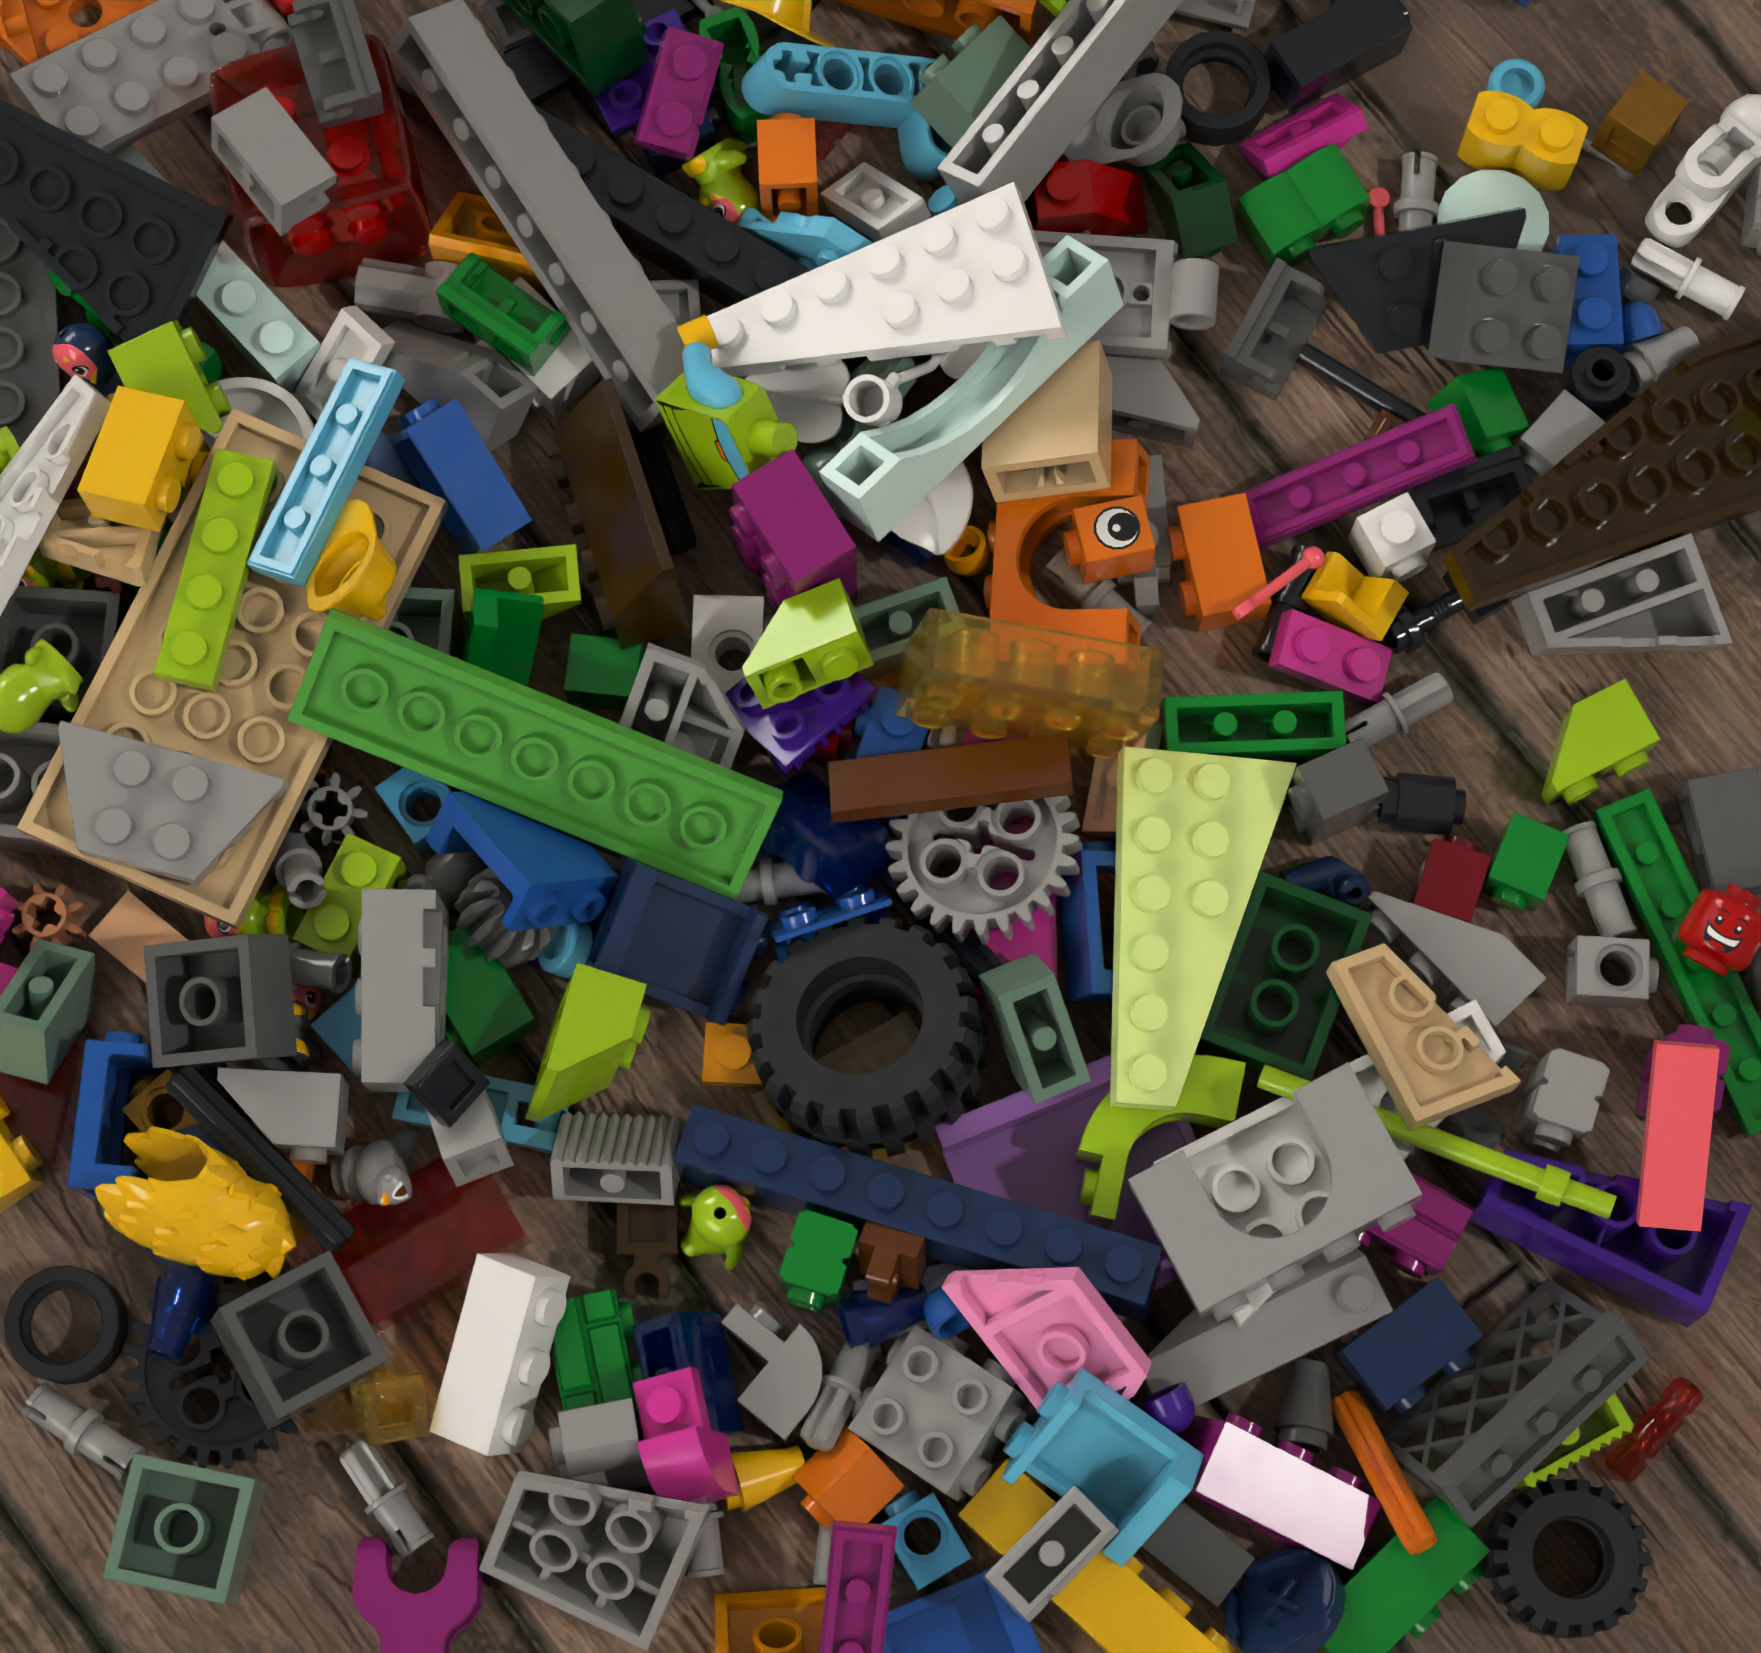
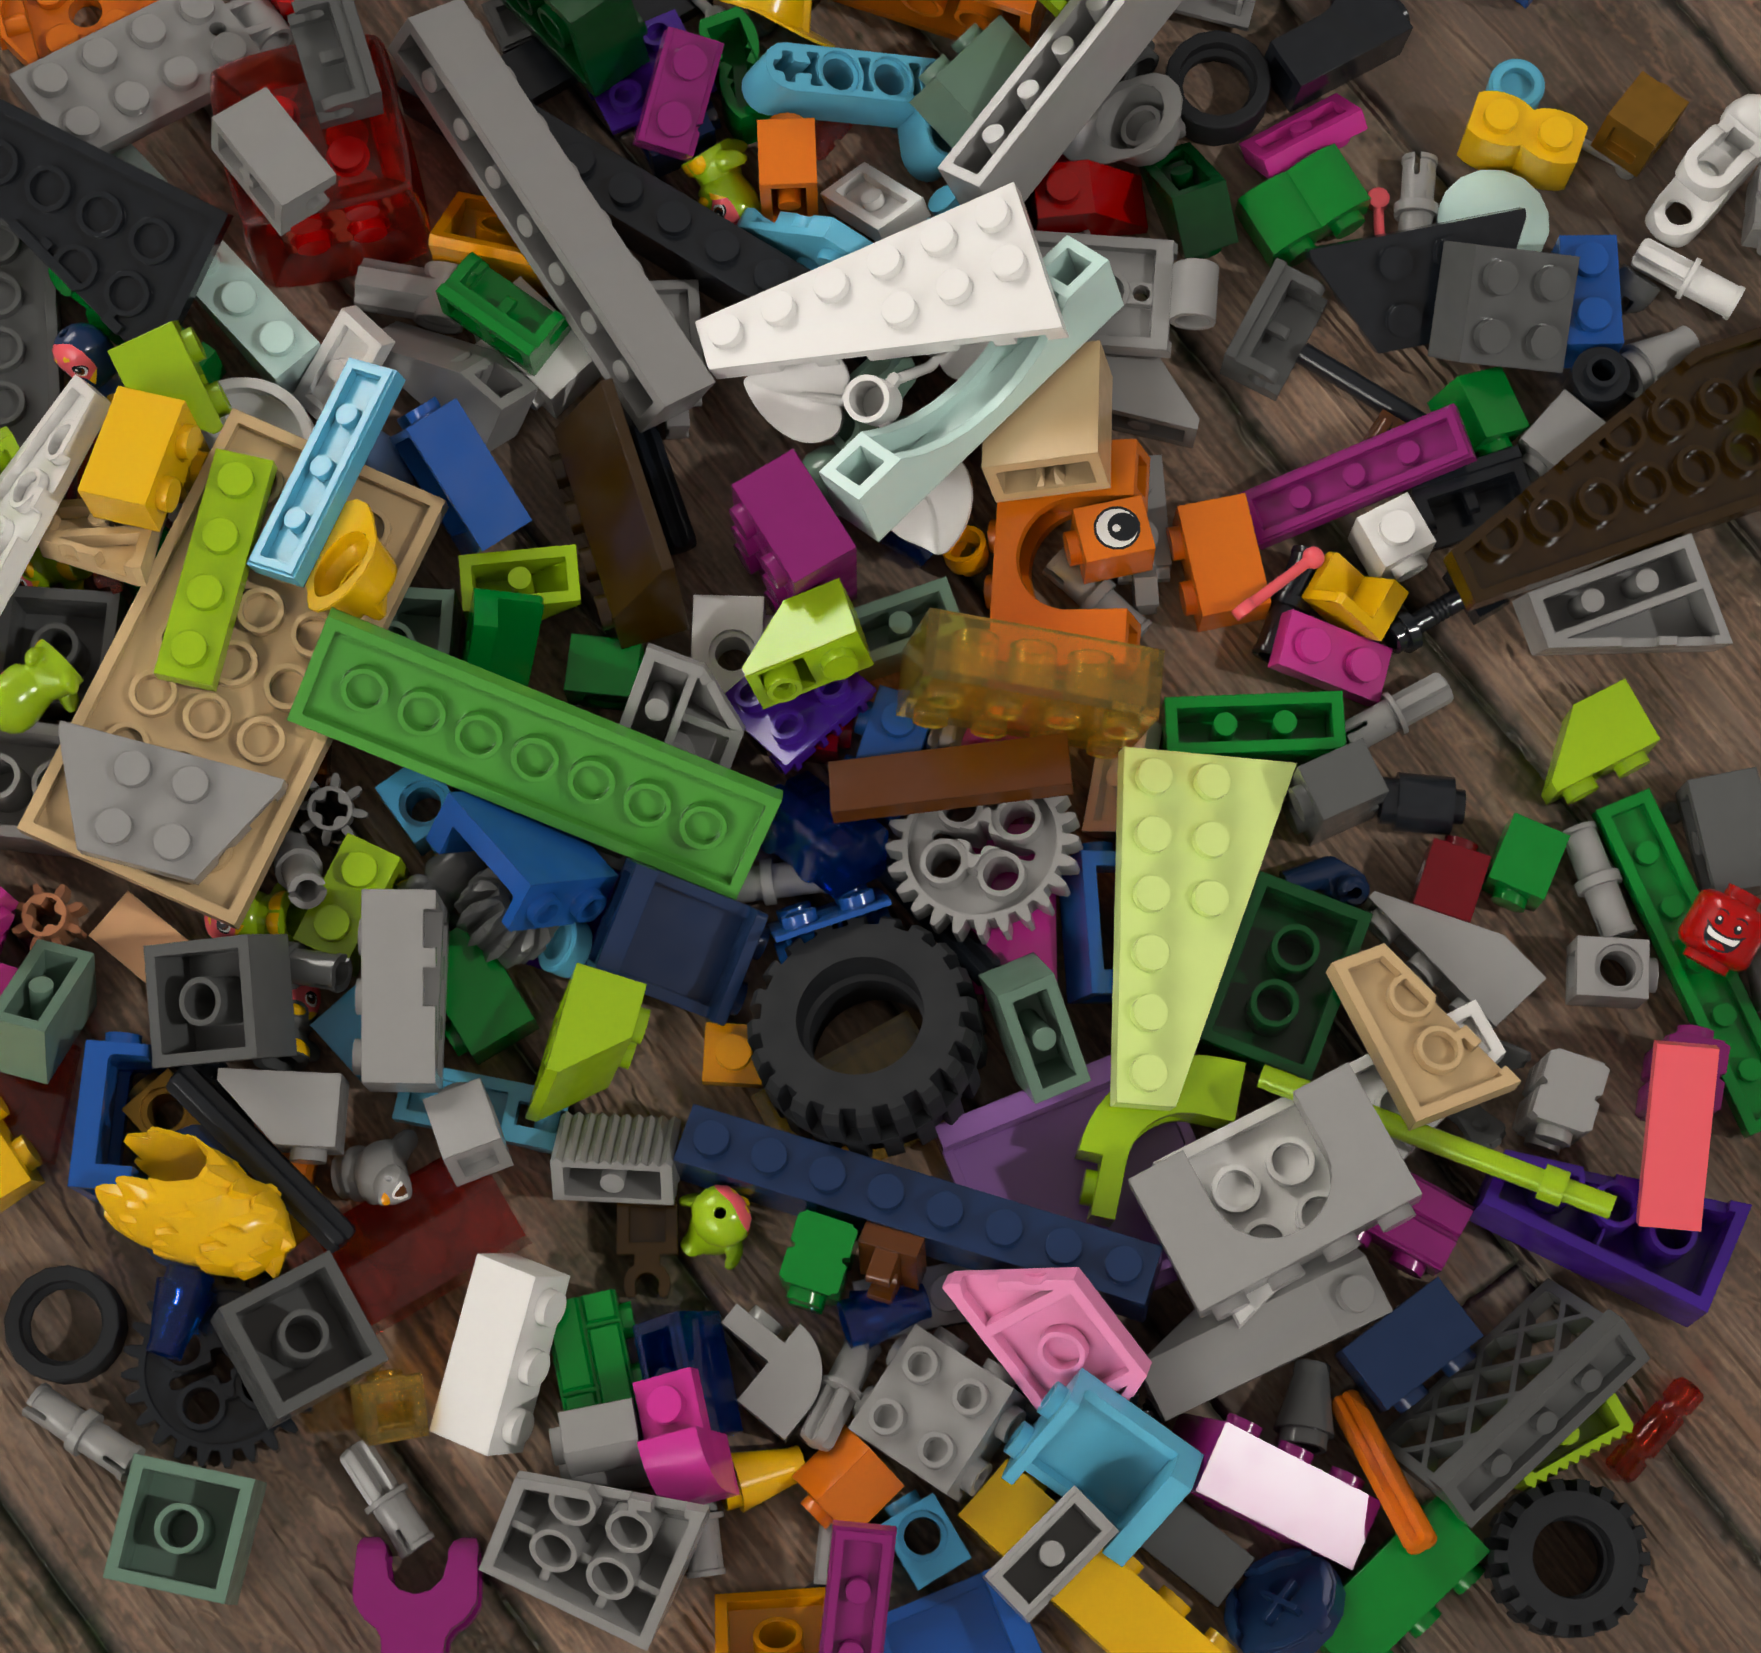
(446, 1083): black tile -> none
(717, 419): lime torso -> none
(943, 1315): blue hinge -> none
(1171, 1407): dark purple hinge -> none
(1640, 322): blue hinge -> none

